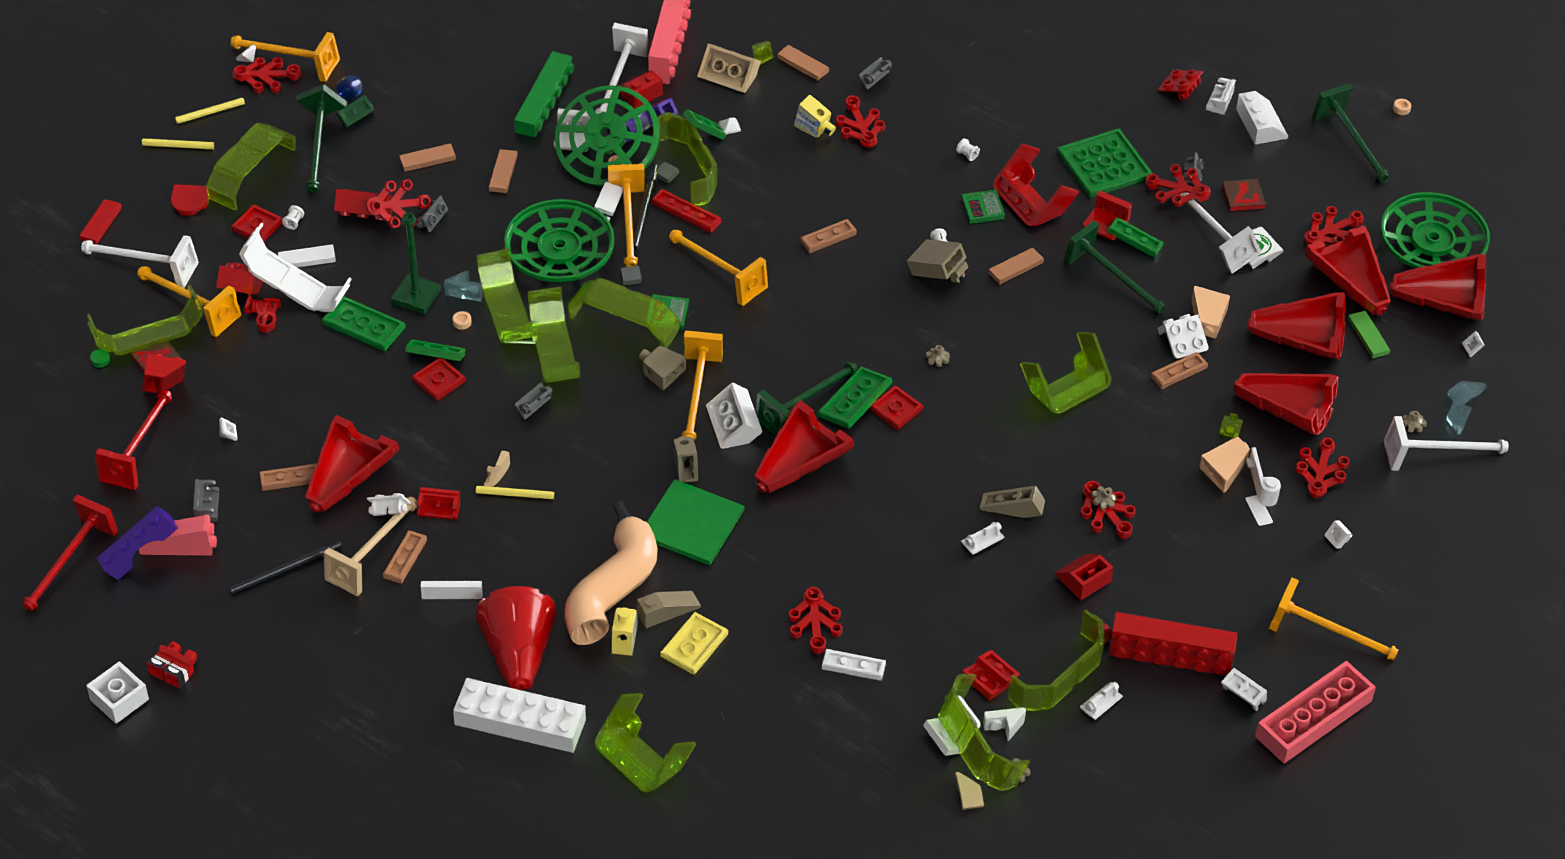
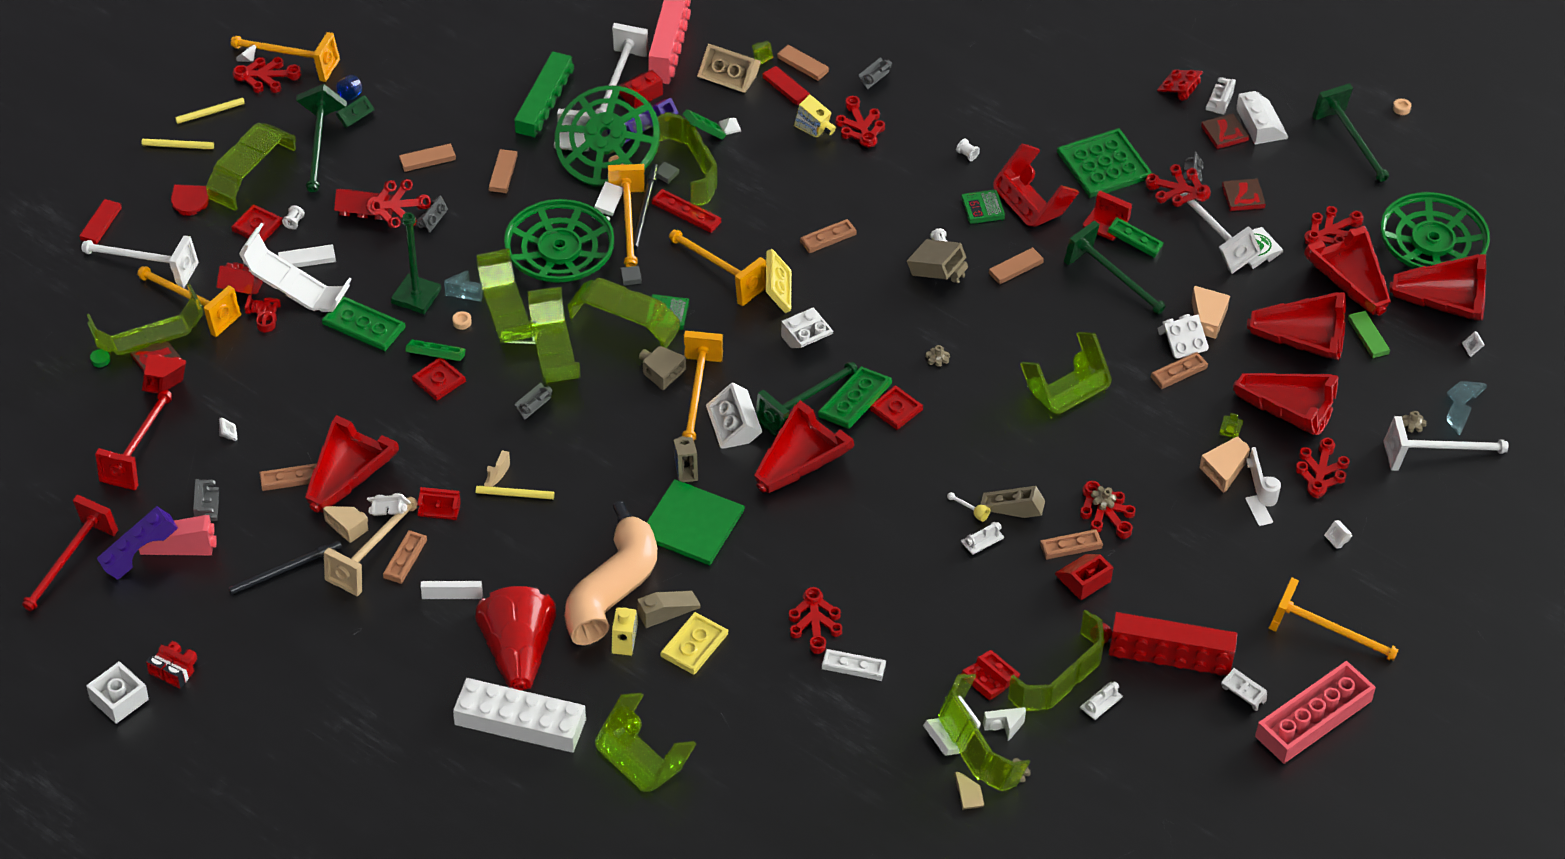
(346, 521): none -> tan slope
(778, 280): none -> light yellow tile
(785, 85): none -> red tile
(804, 329): none -> white slope
(980, 511): none -> light yellow hinge
(1071, 544): none -> nougat tile
(1225, 131): none -> tile

